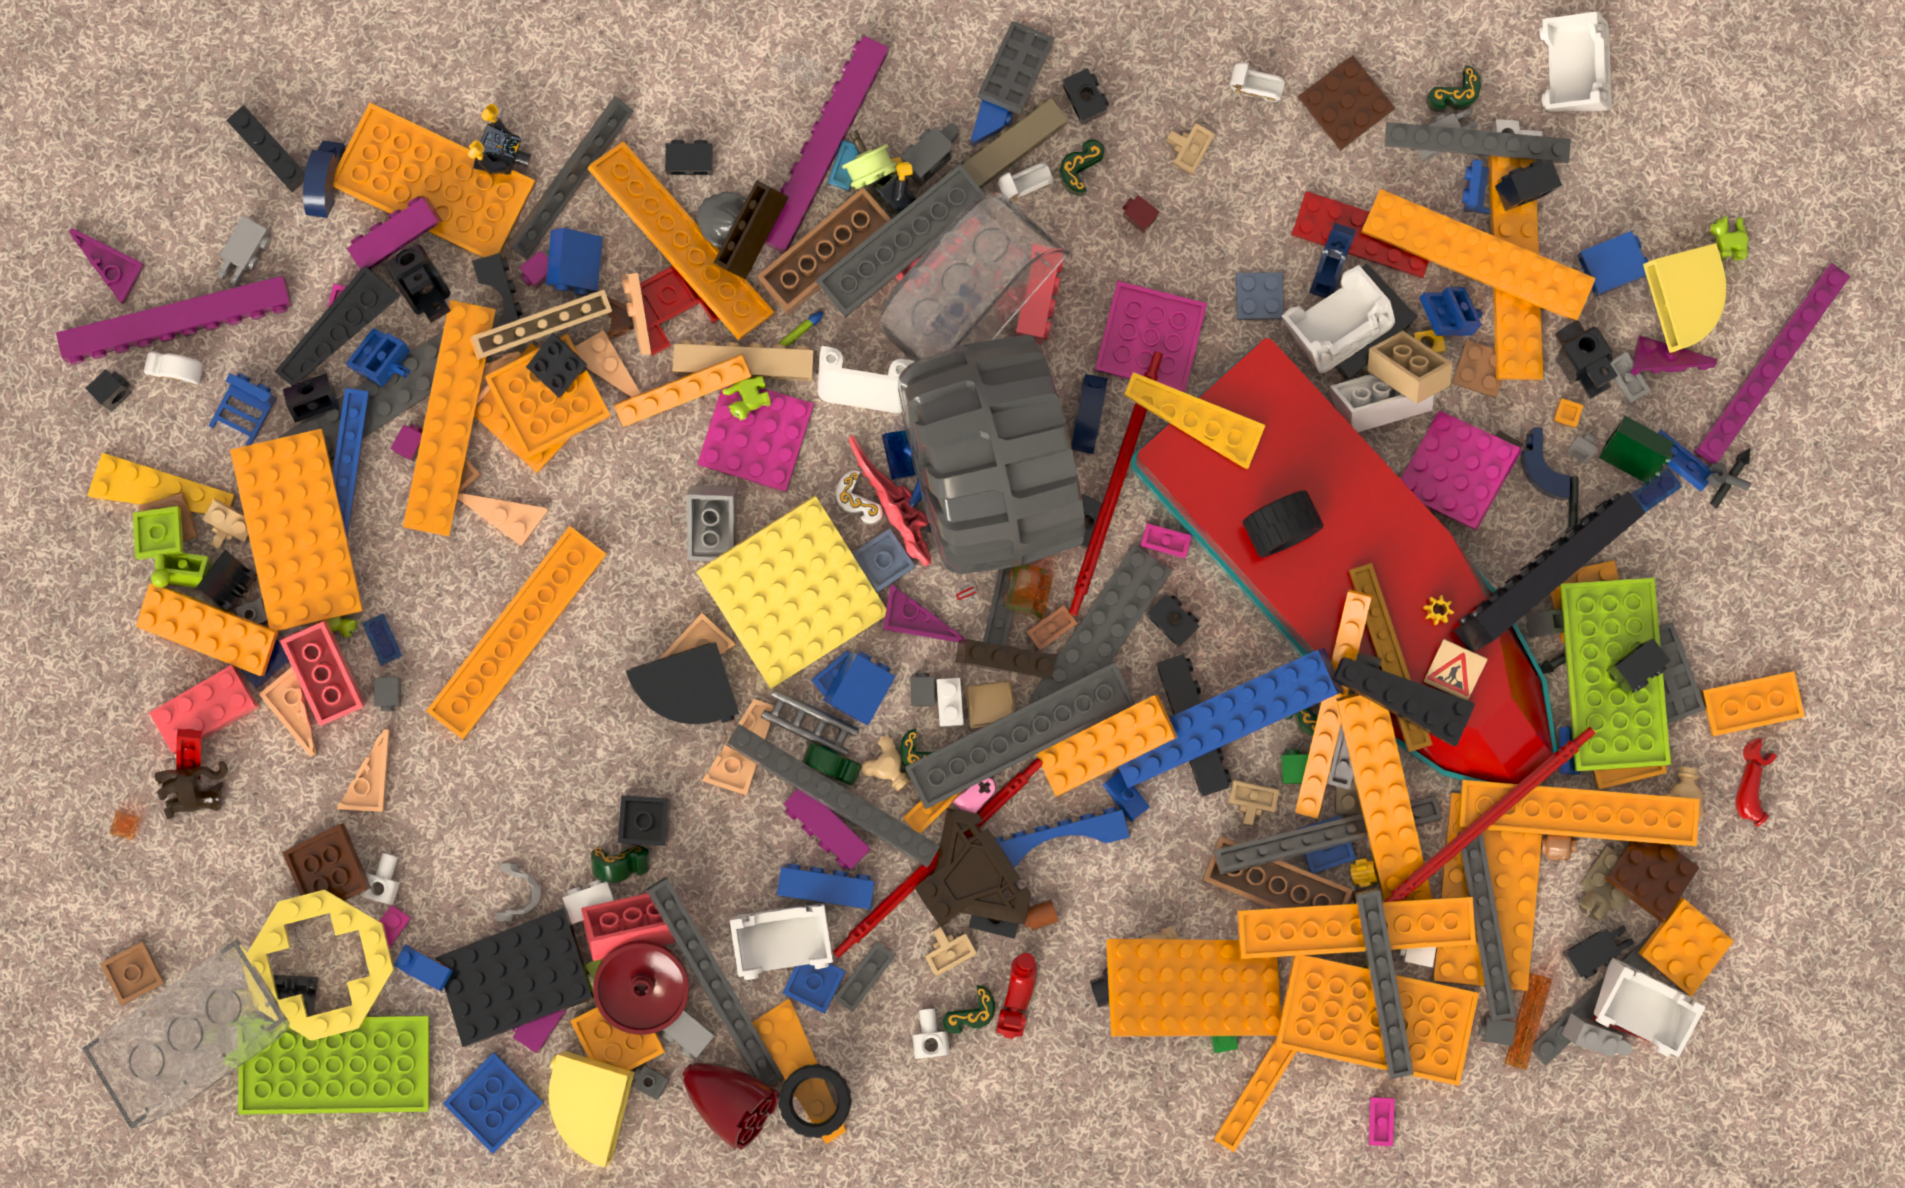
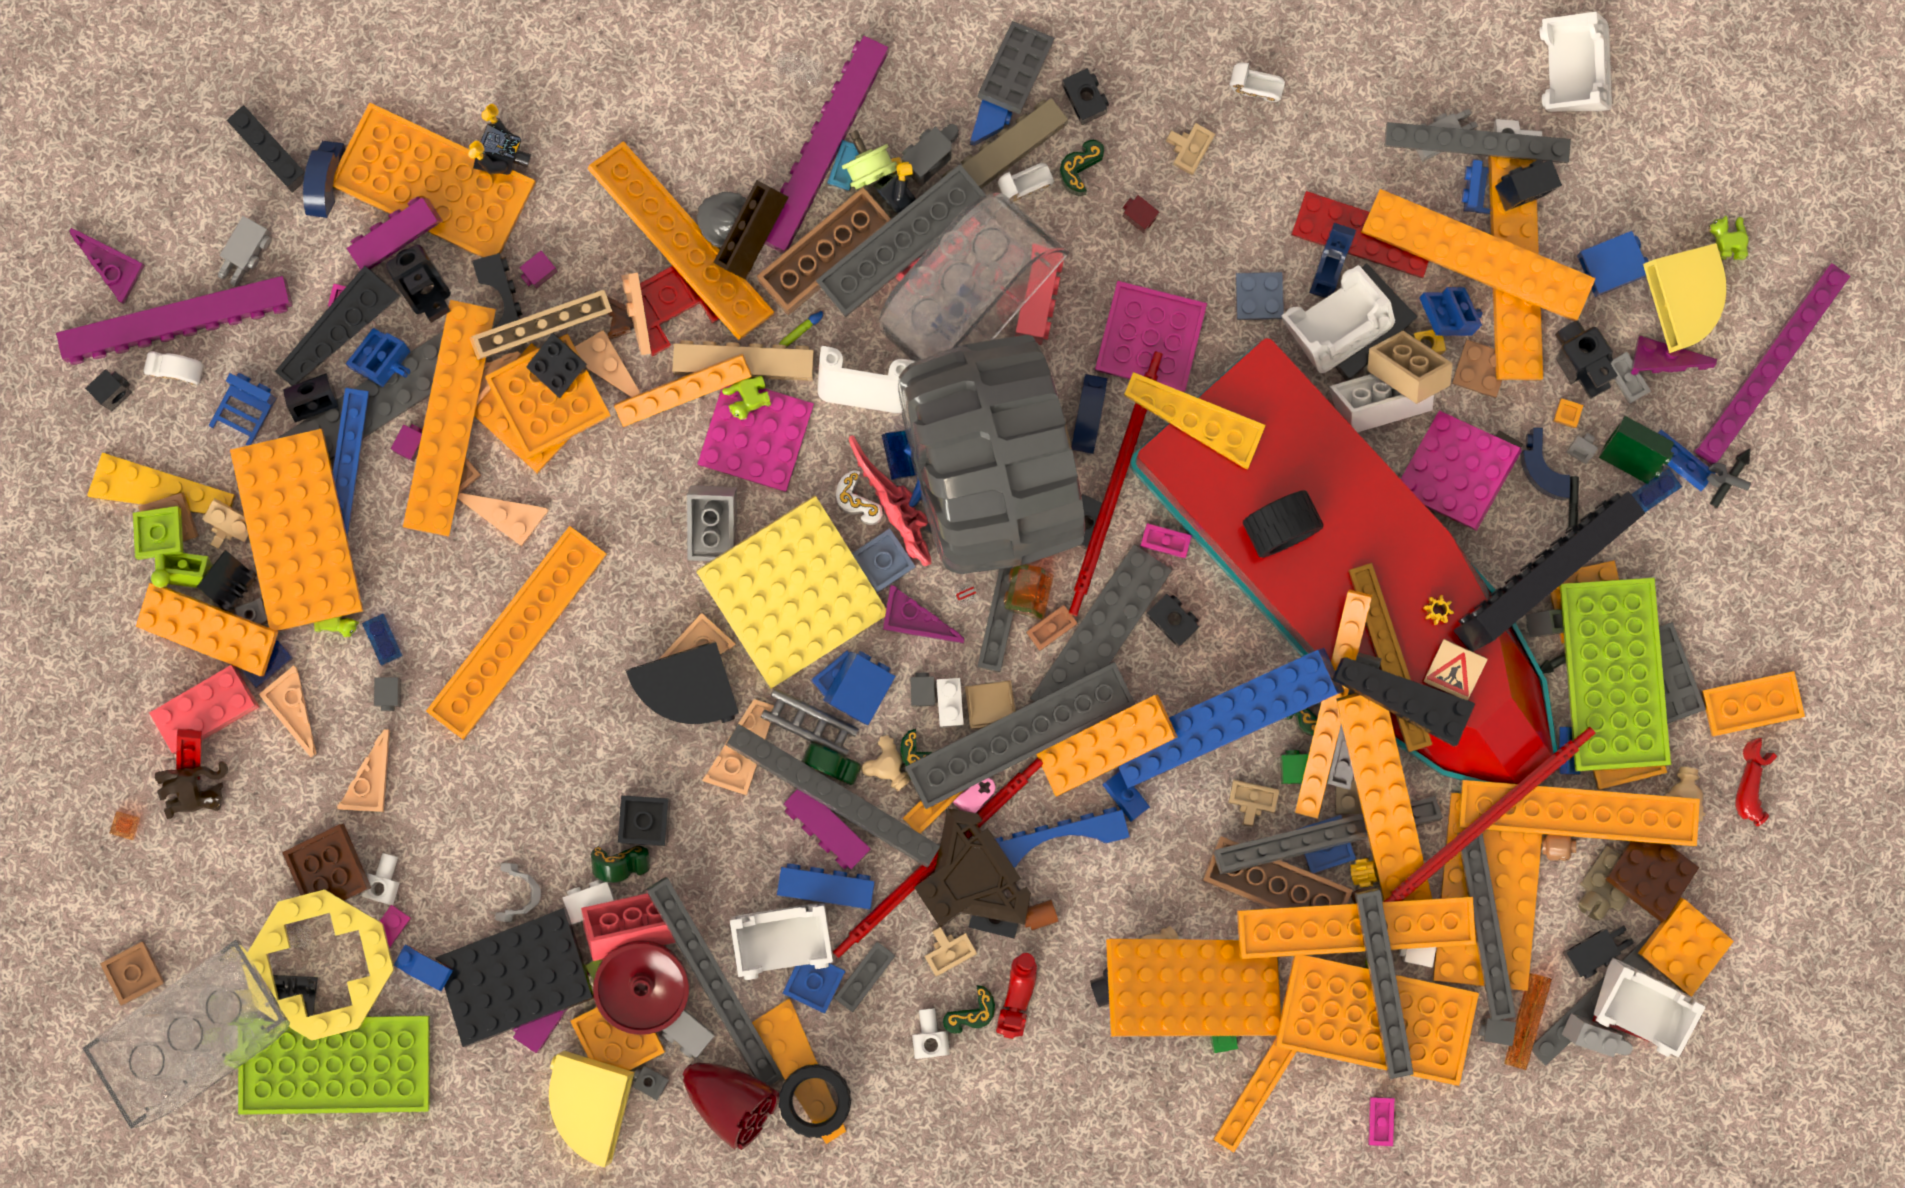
(323, 672): coral brick -> none
(493, 1102): blue plate -> none
(570, 177): dark grey plate -> none
(574, 261): blue brick -> none
(689, 158): black brick -> none
(1005, 658): dark brown brick -> none
(1182, 695): black brick -> none
(1346, 102): reddish brown plate -> none
(1456, 97): dark green animal -> none
(1639, 665): black brick -> none

